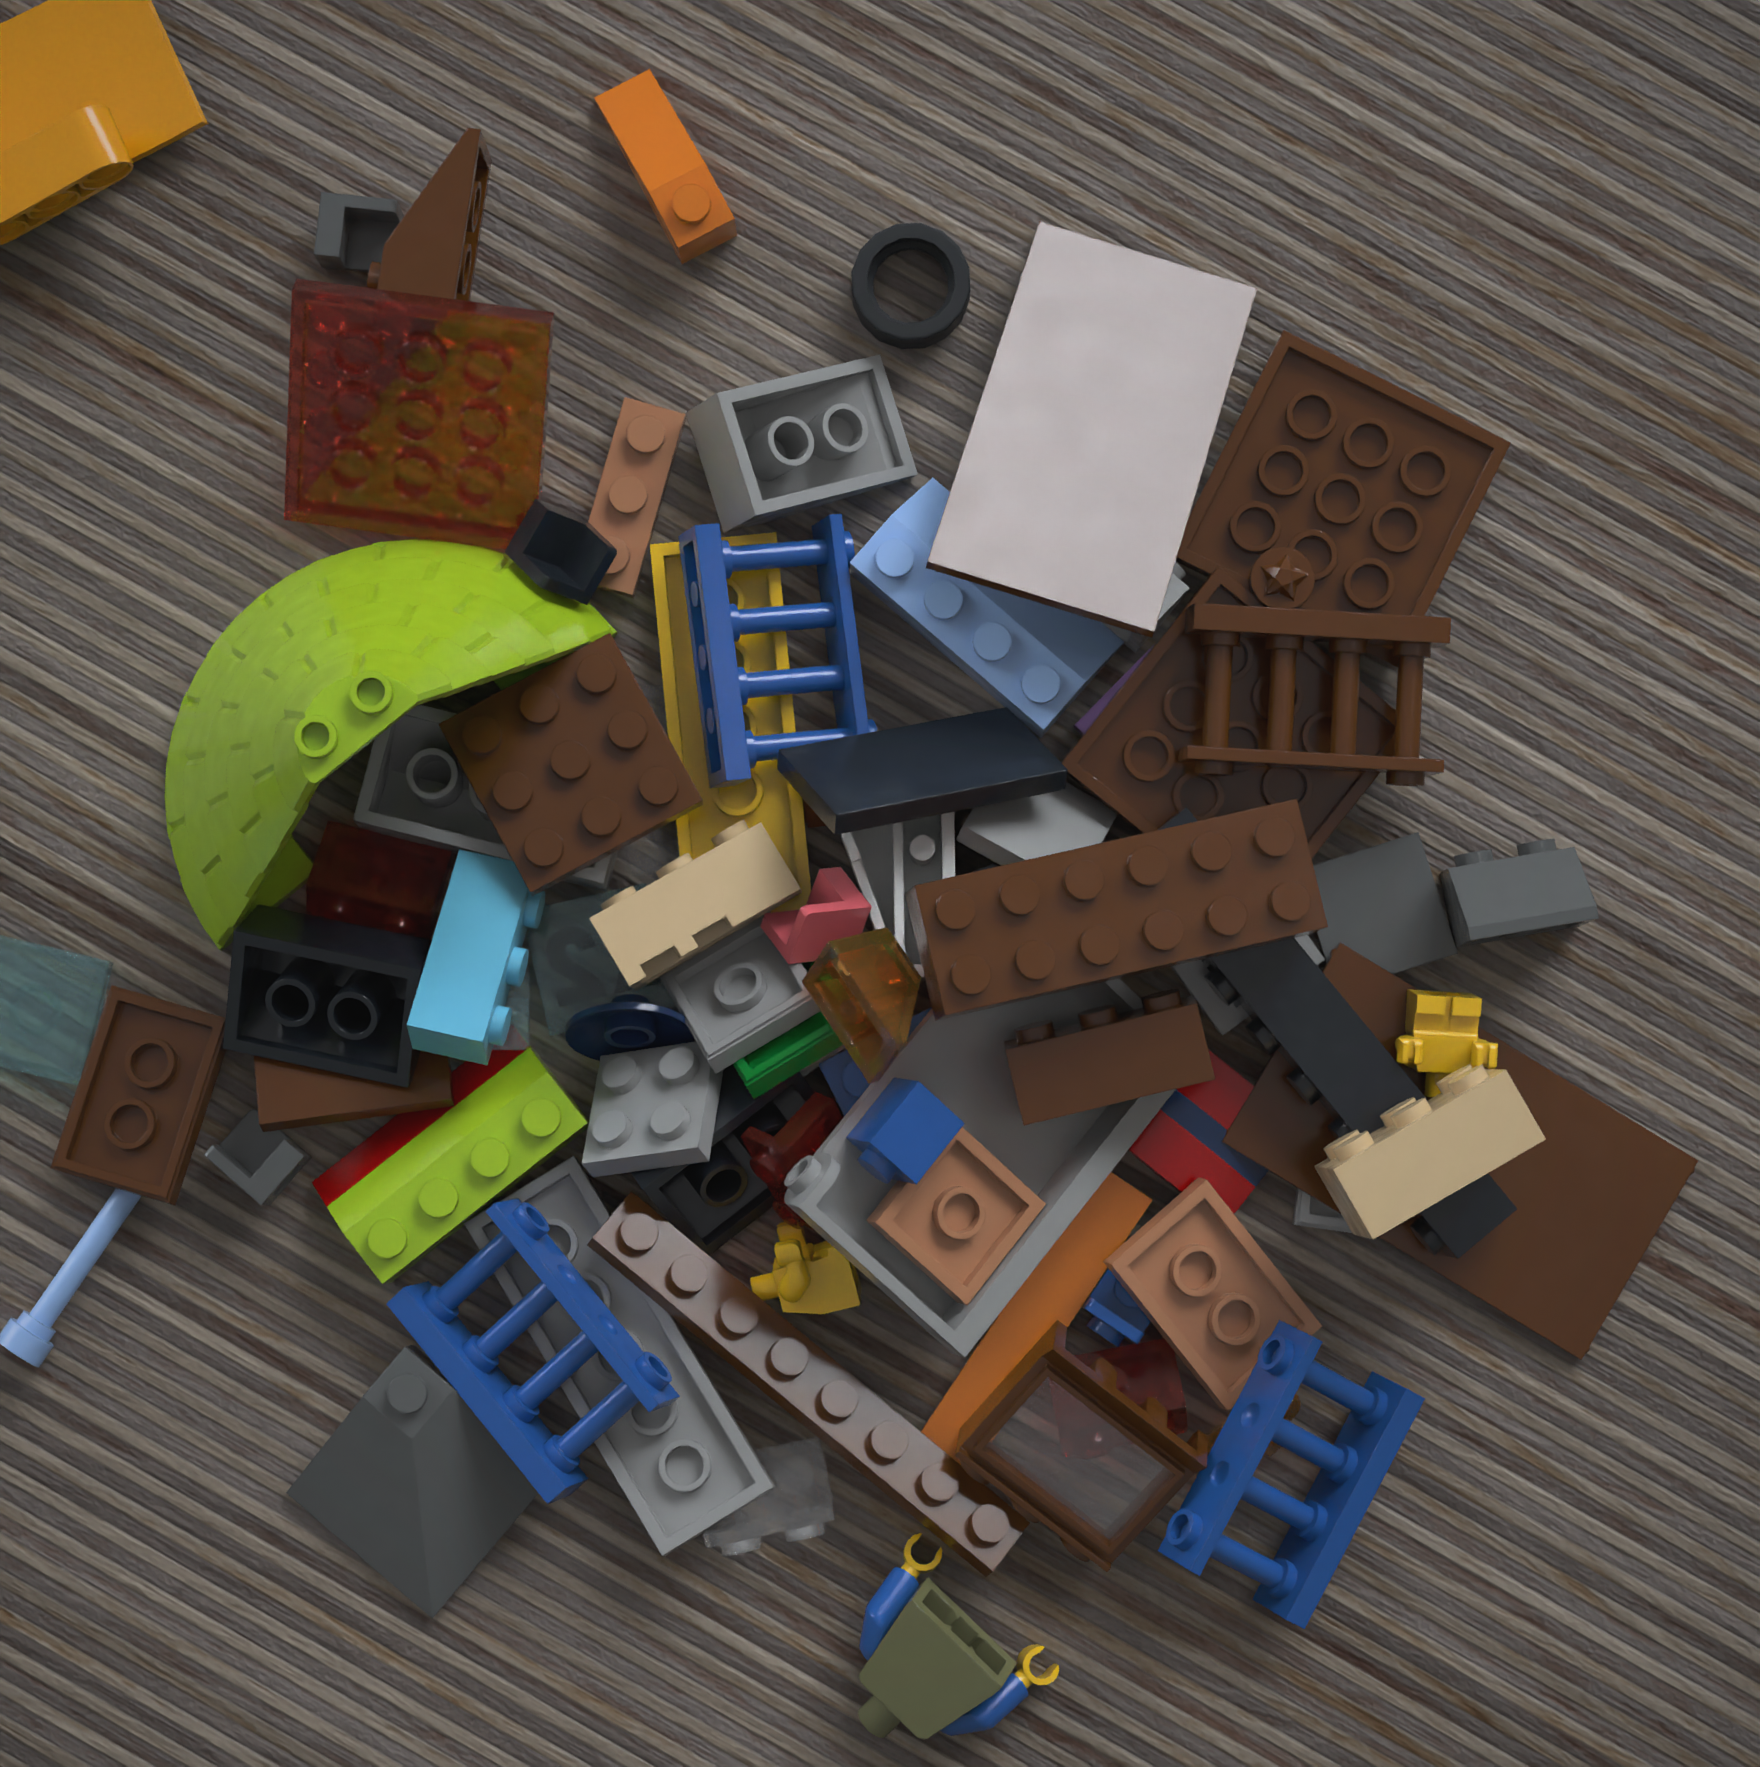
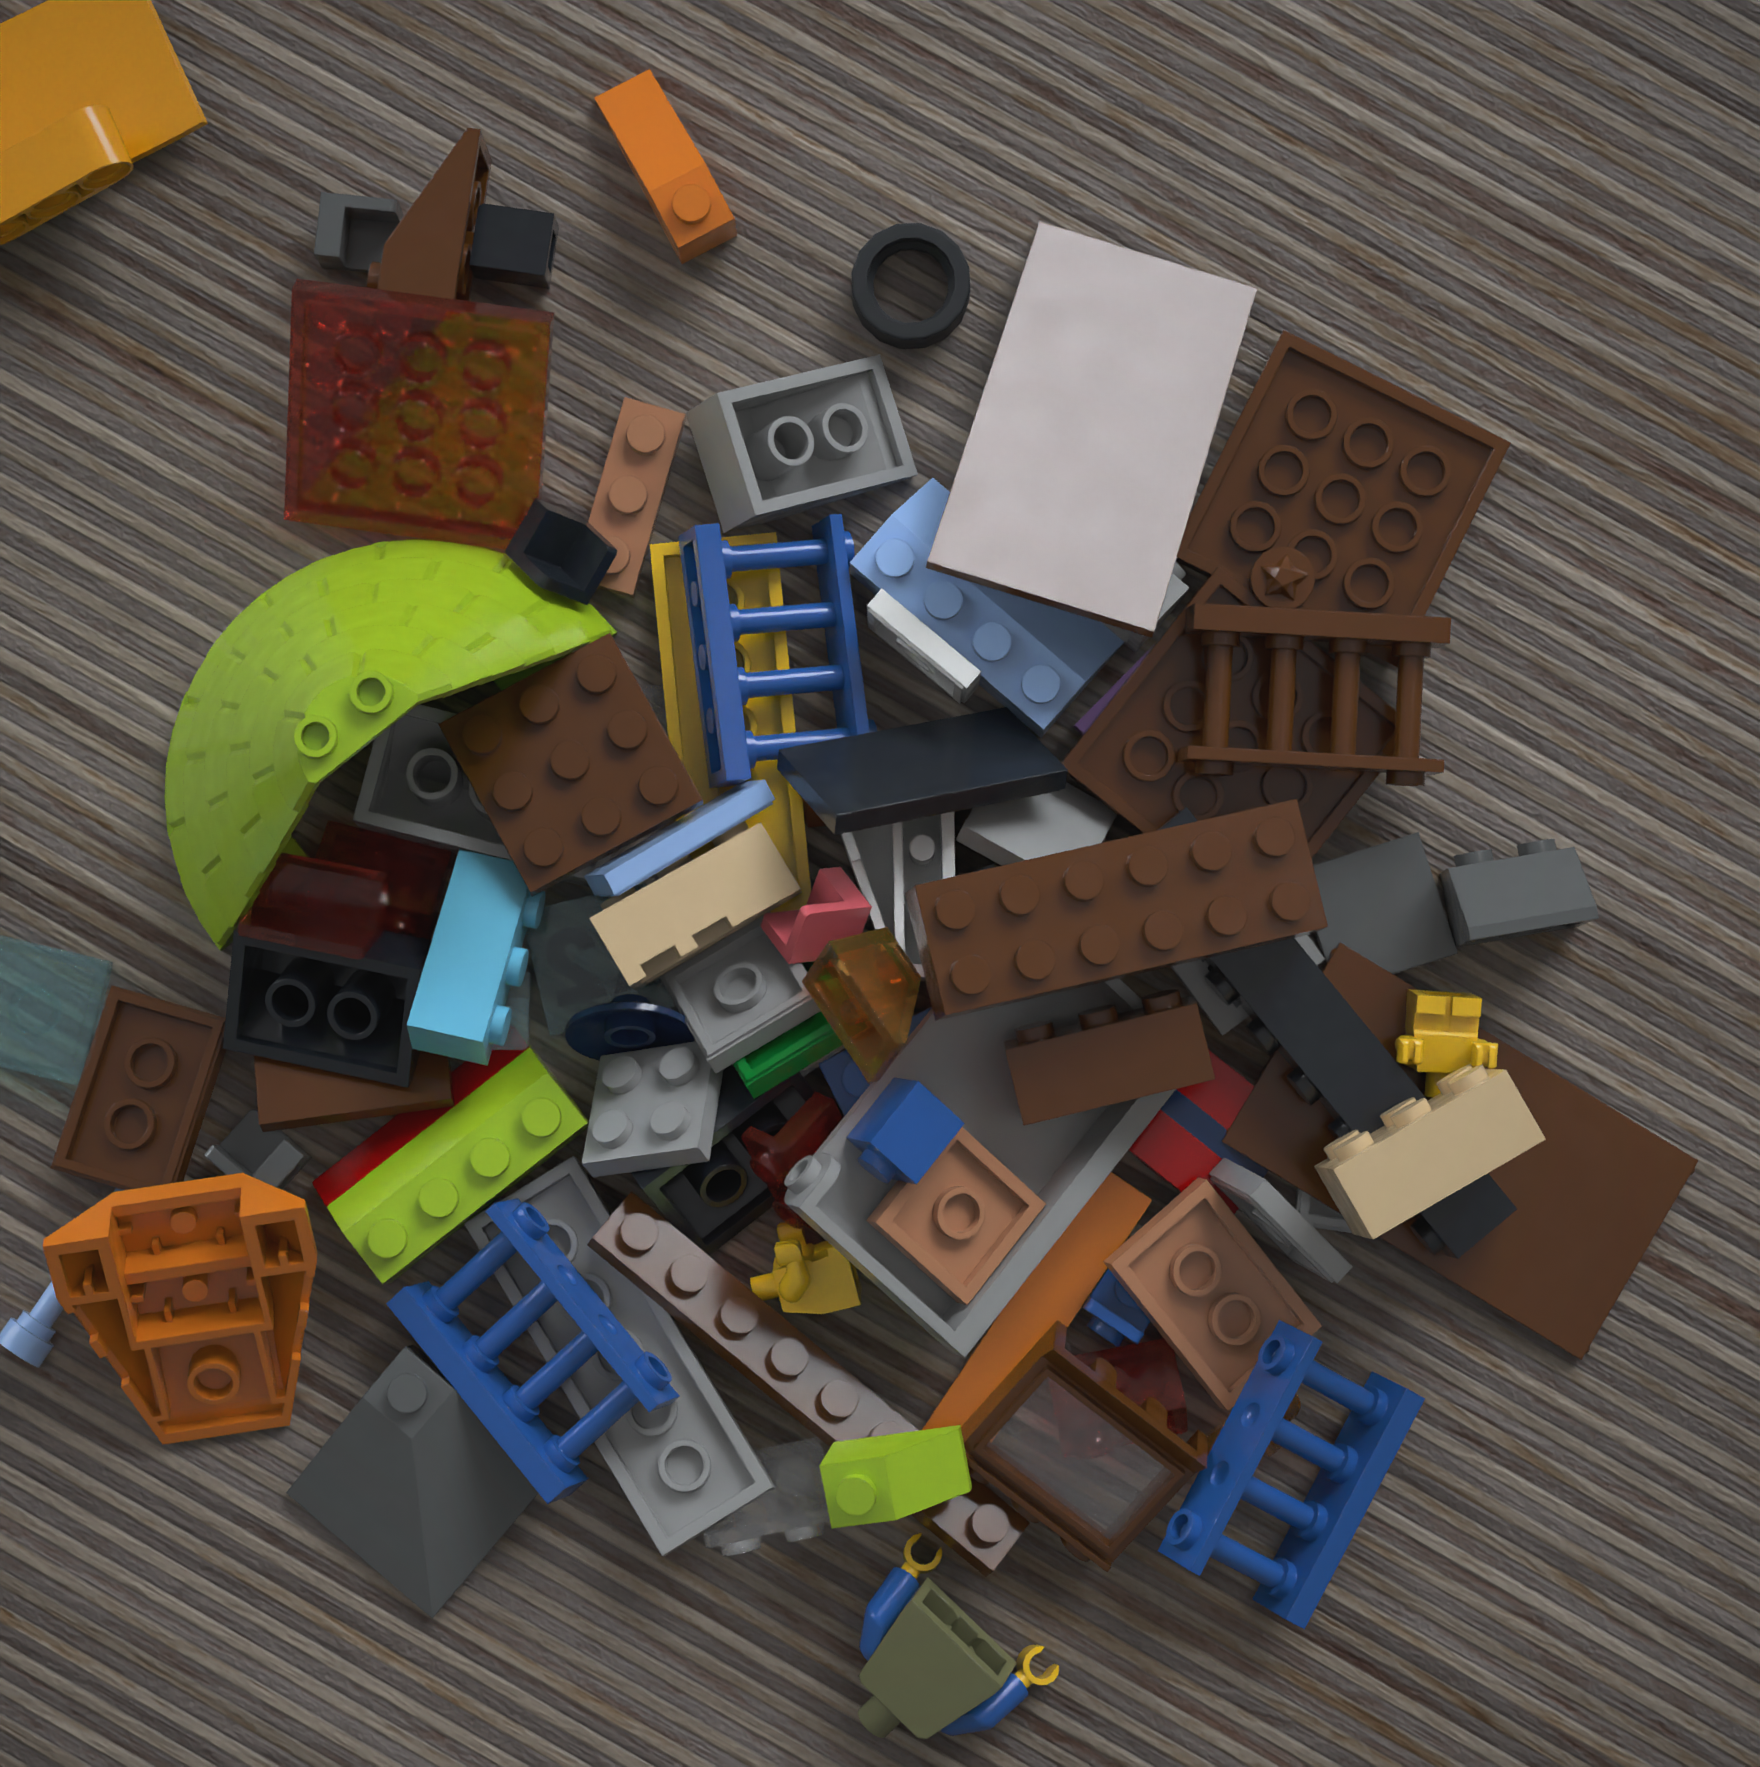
(193, 1299): none -> orange wedge
(319, 907): none -> clear red panel
(514, 245): none -> black panel
(680, 838): none -> light blue tile
(893, 1475): none -> lime slope
(922, 647): none -> white tile
(1279, 1220): none -> light grey tile

